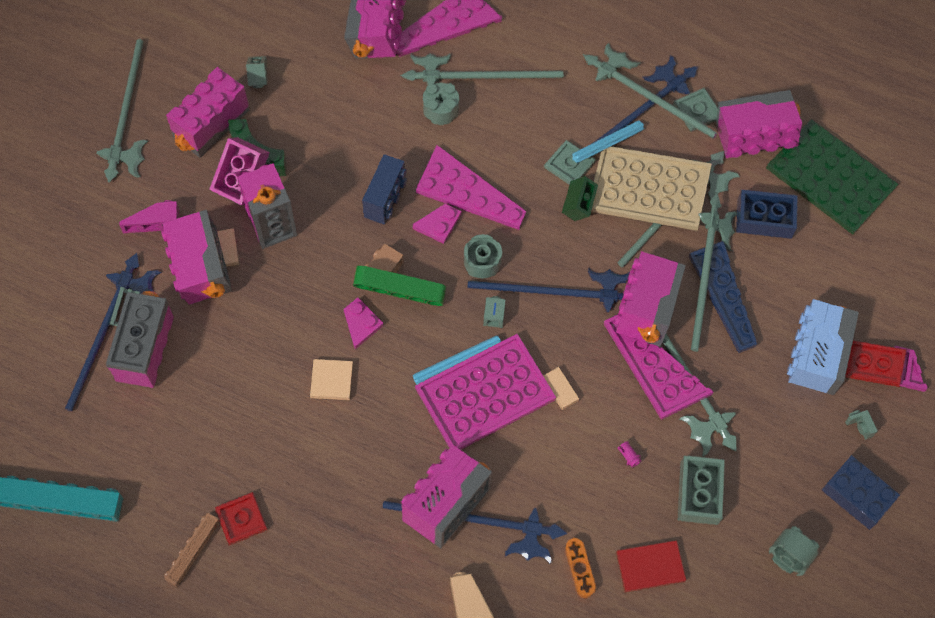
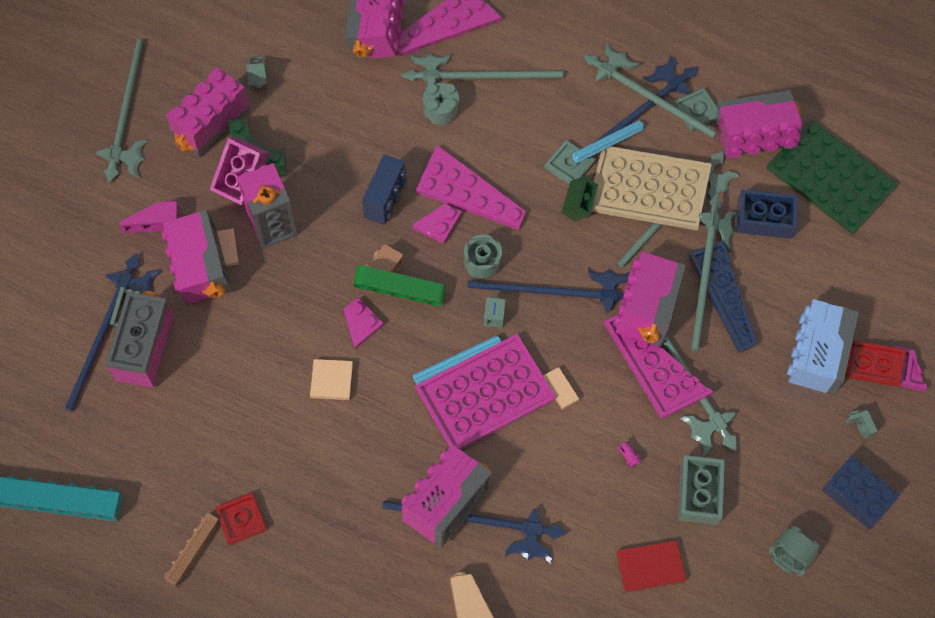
(571, 555): orange beam -> none

